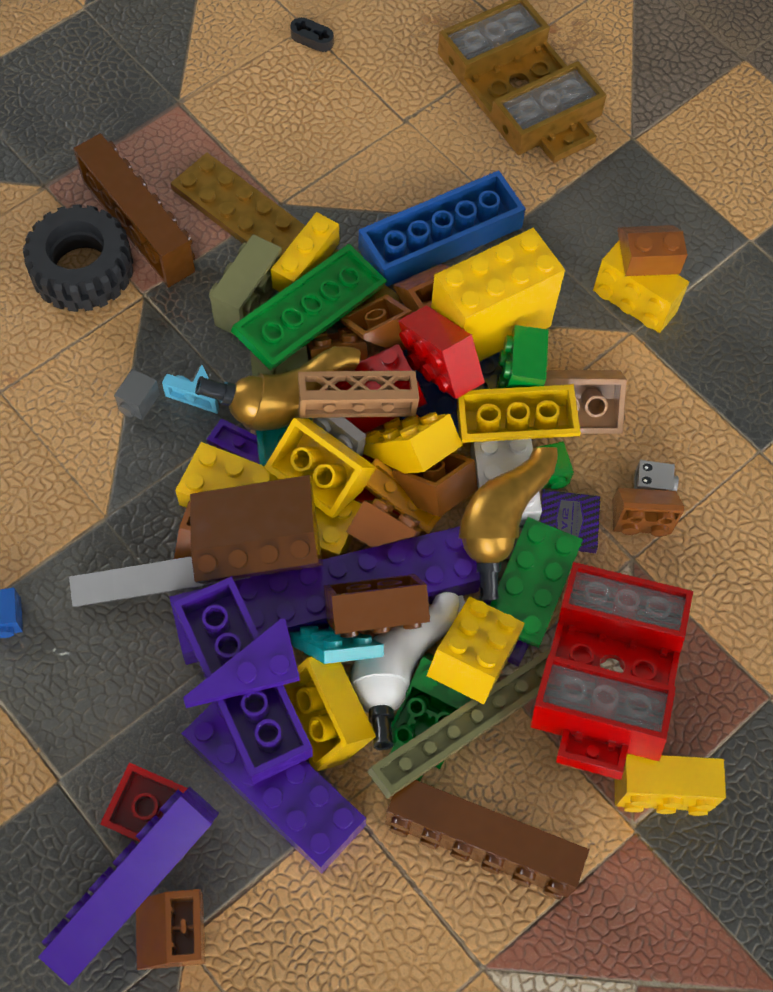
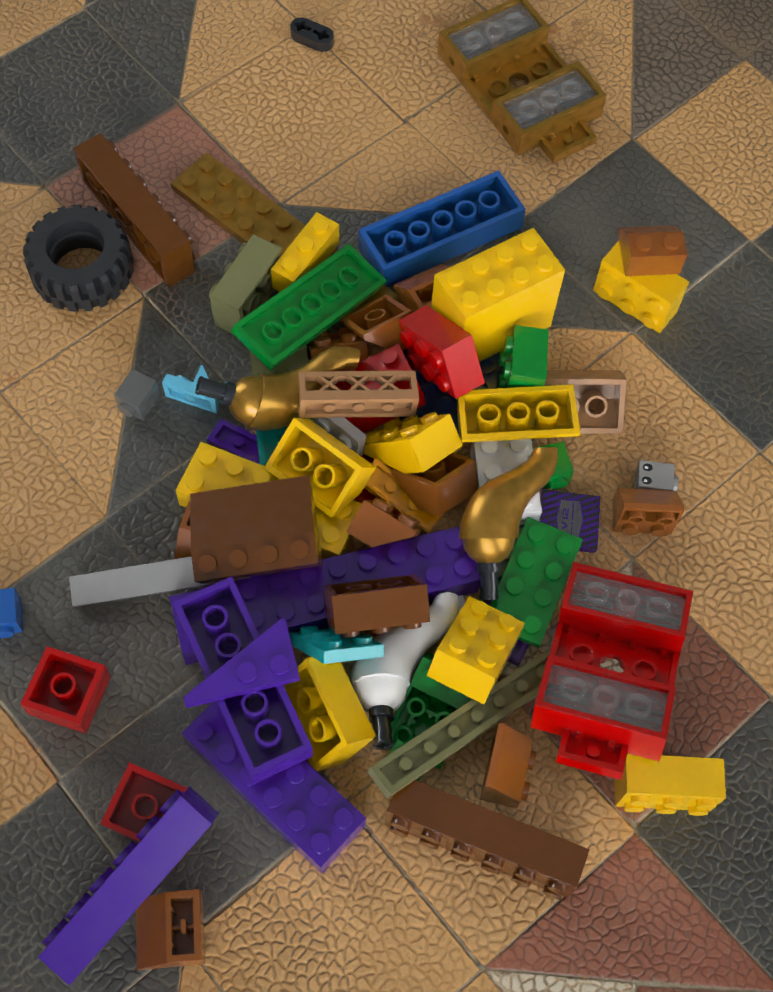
(66, 689): none -> red brick
(507, 768): none -> dark orange slope

